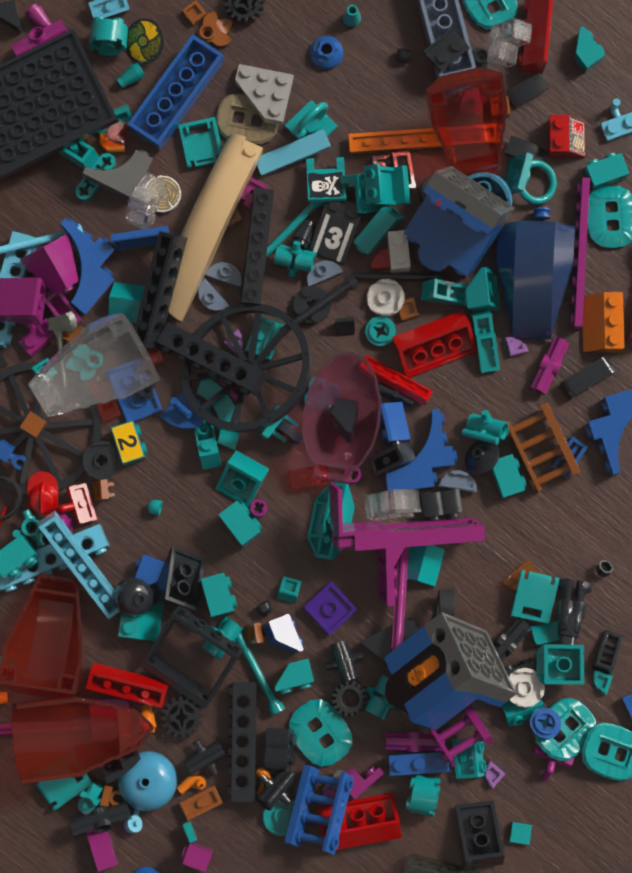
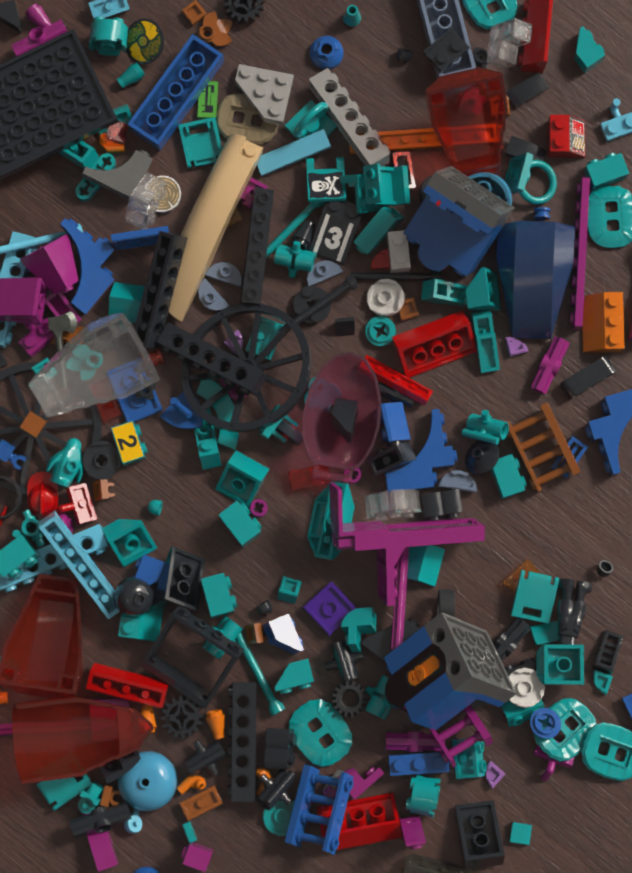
(66, 464): none -> teal animal
(129, 540): none -> teal slope
(208, 101): none -> bright green tile
(216, 722): none -> orange cone
(329, 81): none -> light grey brick
(356, 623): none -> teal brick
(412, 832): none -> magenta slope

